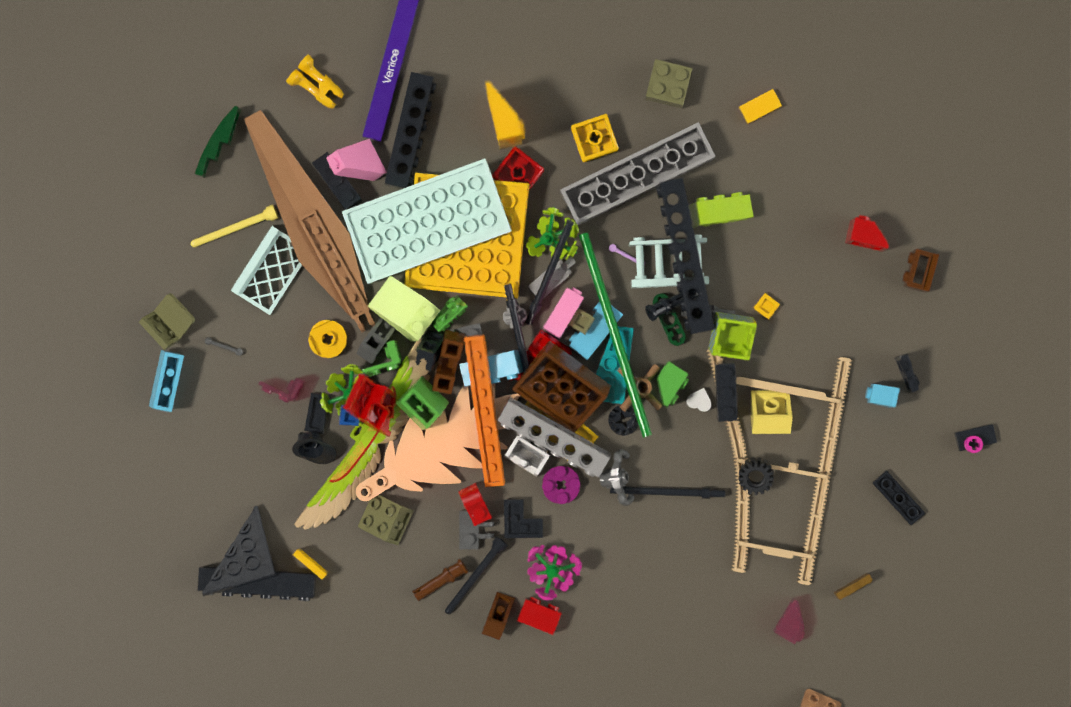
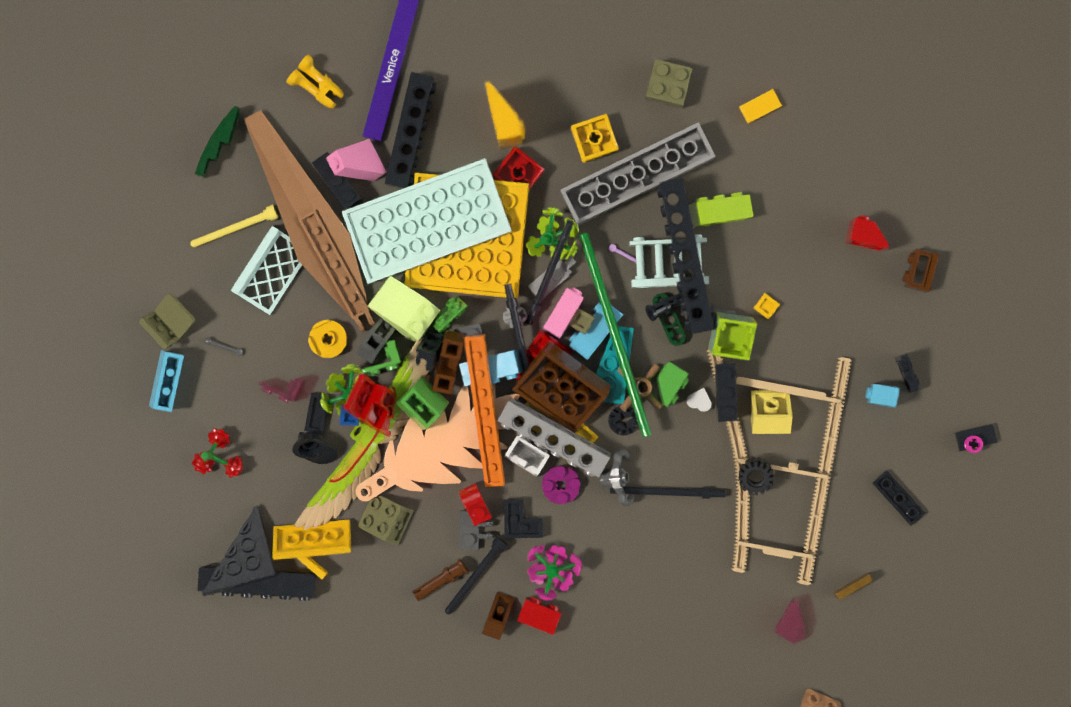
(203, 460): none -> red plant
(323, 540): none -> yellow tile

